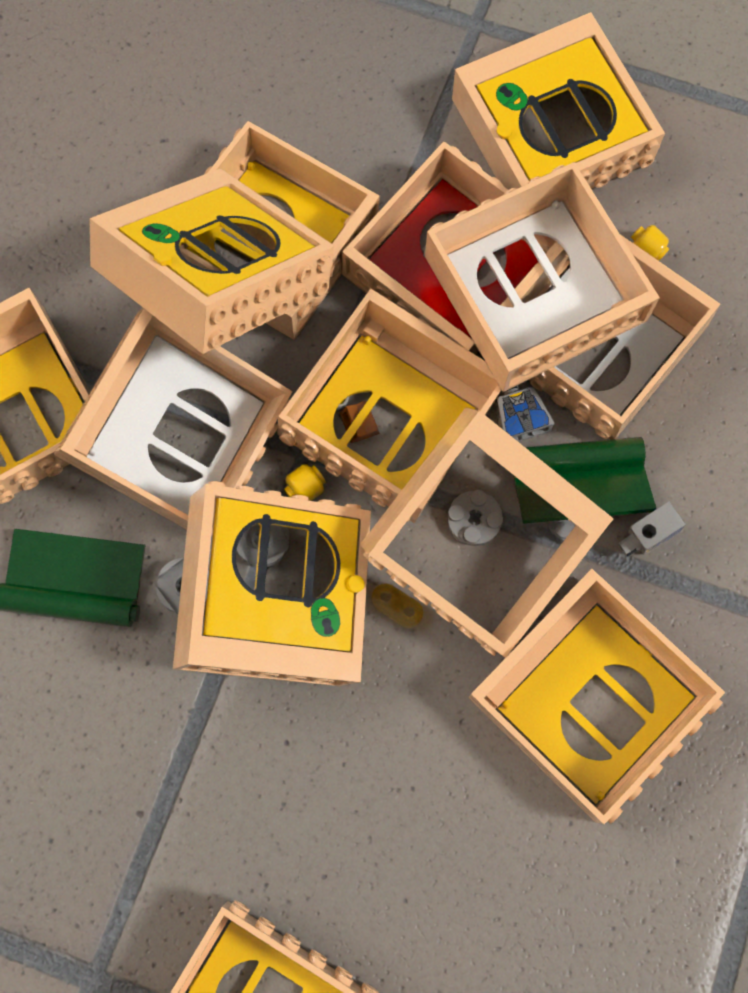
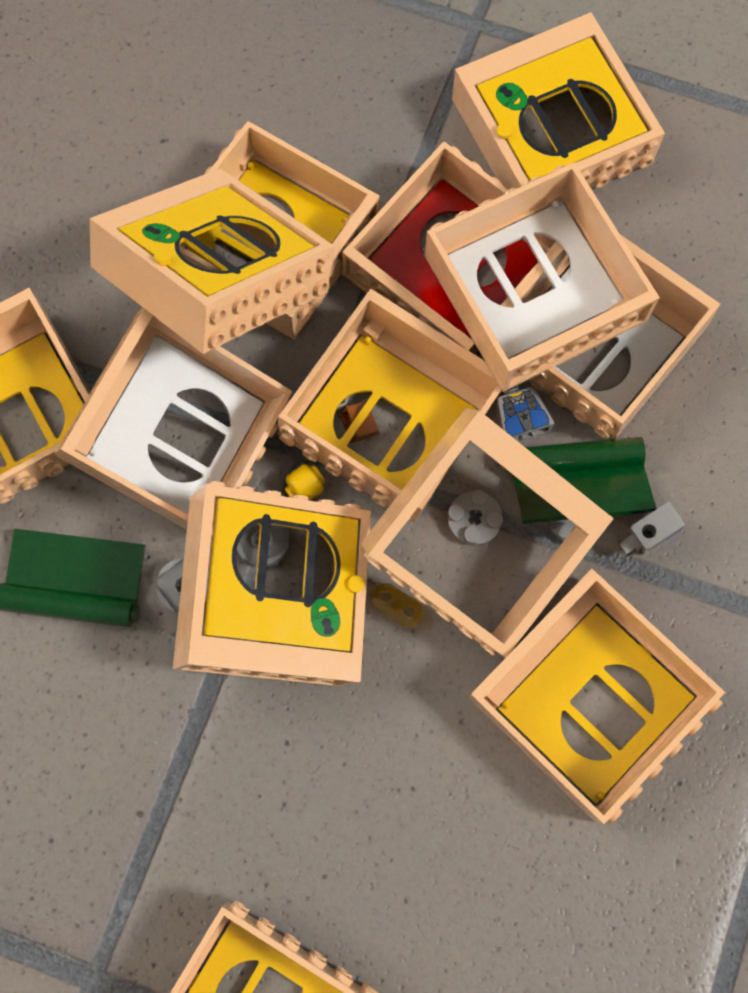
(651, 241): yellow head -> none

